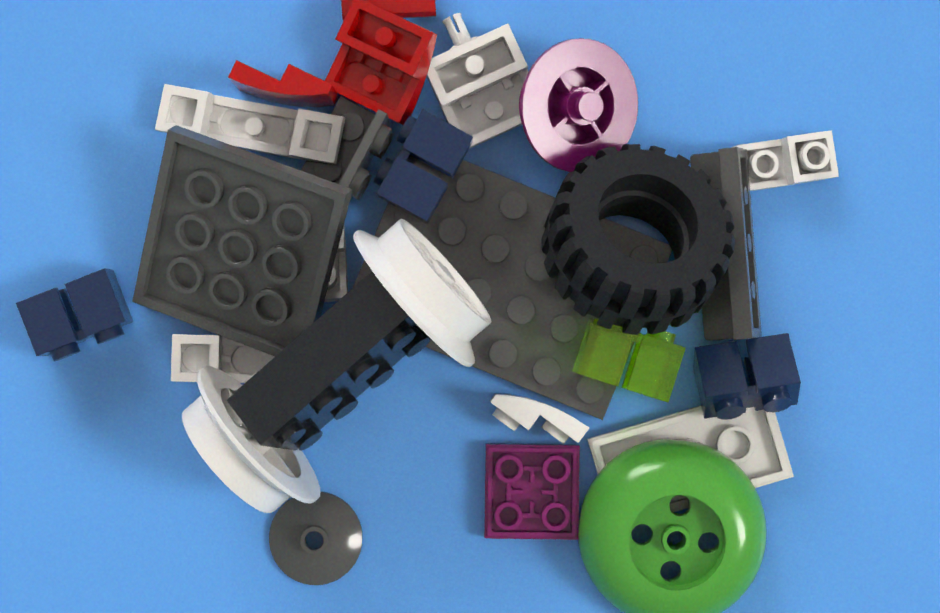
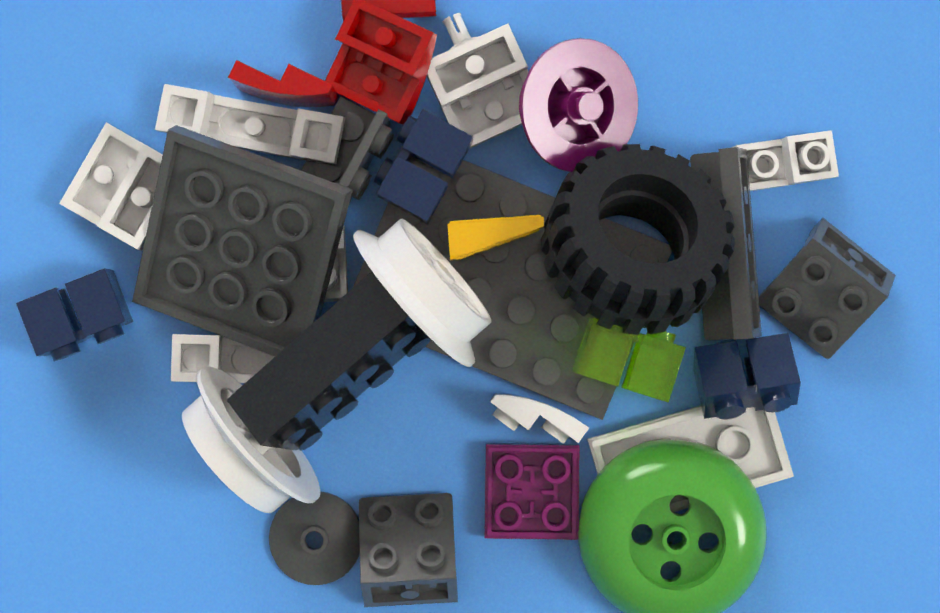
(116, 186): none -> white plate
(407, 550): none -> dark grey bracket
(479, 235): none -> yellow slope
(827, 289): none -> dark grey bracket

